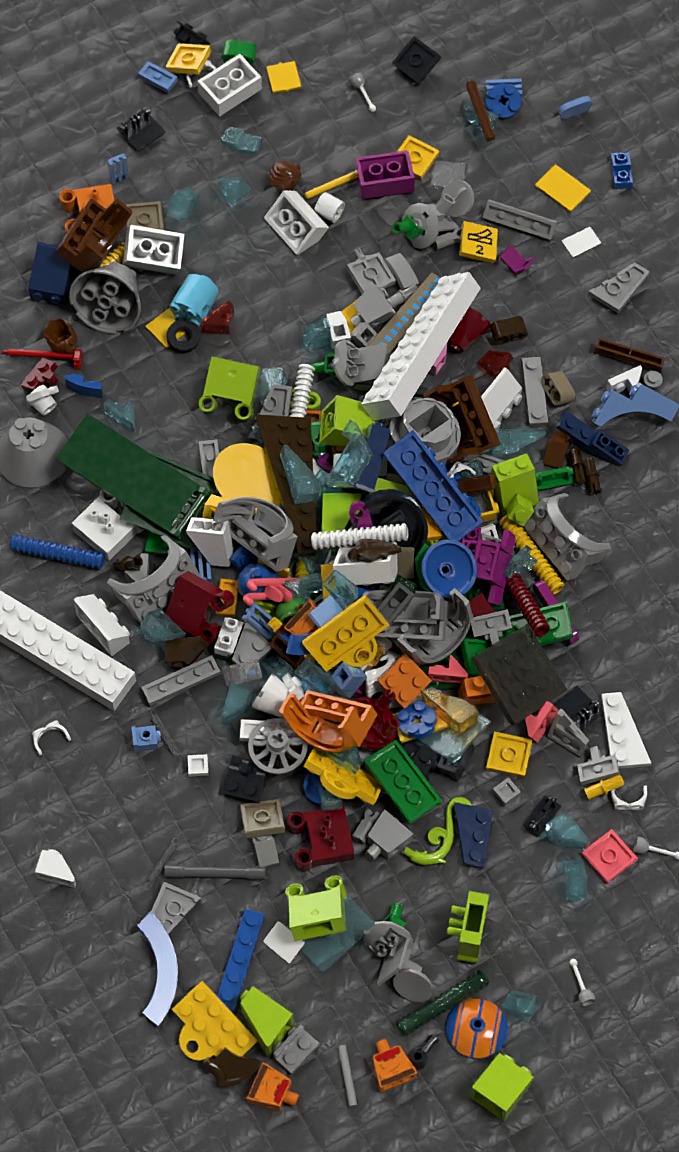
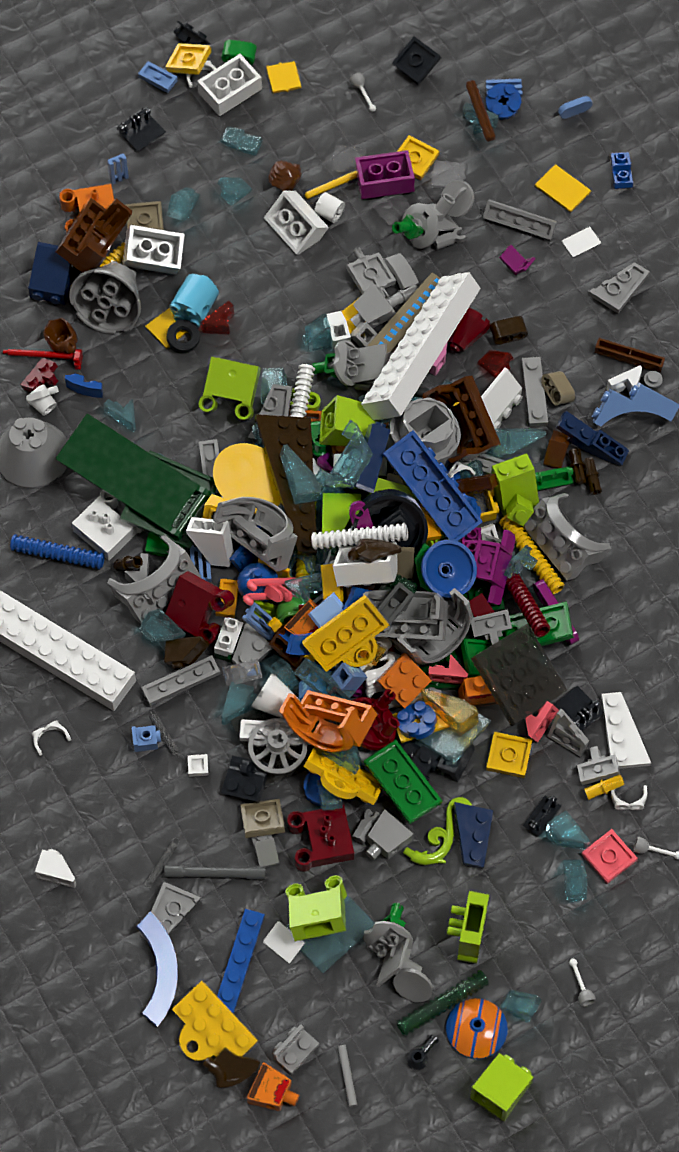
(101, 623): white slope -> none
(266, 1019): lime slope -> none
(294, 685): white plate -> none
(341, 589): clear light blue slope -> none
(392, 1066): orange torso -> none
(478, 242): yellow tile -> none
(506, 791): light grey plate -> none

